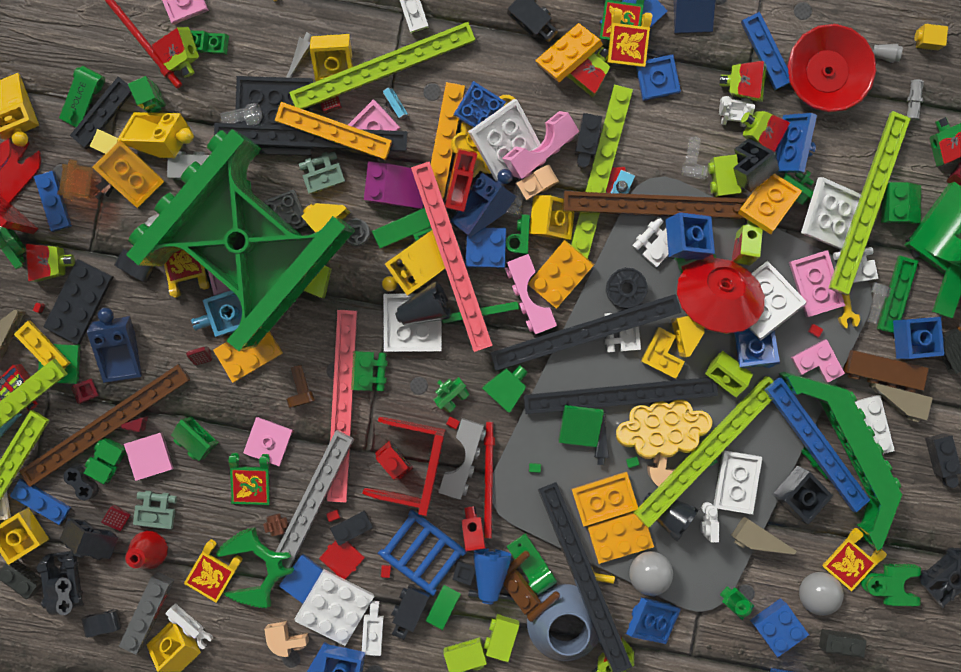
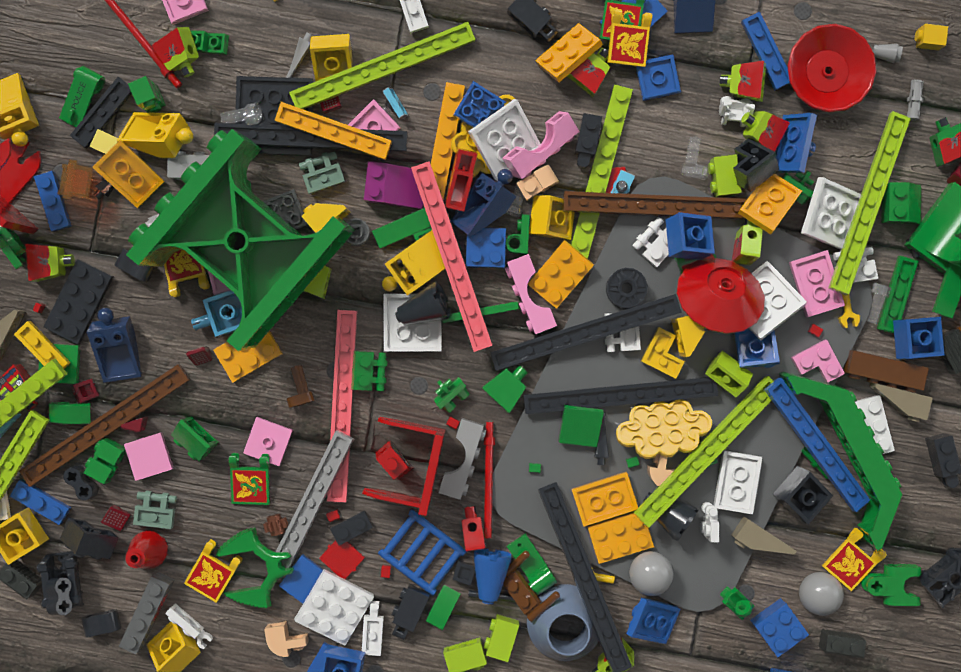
(69, 413): none -> green slope

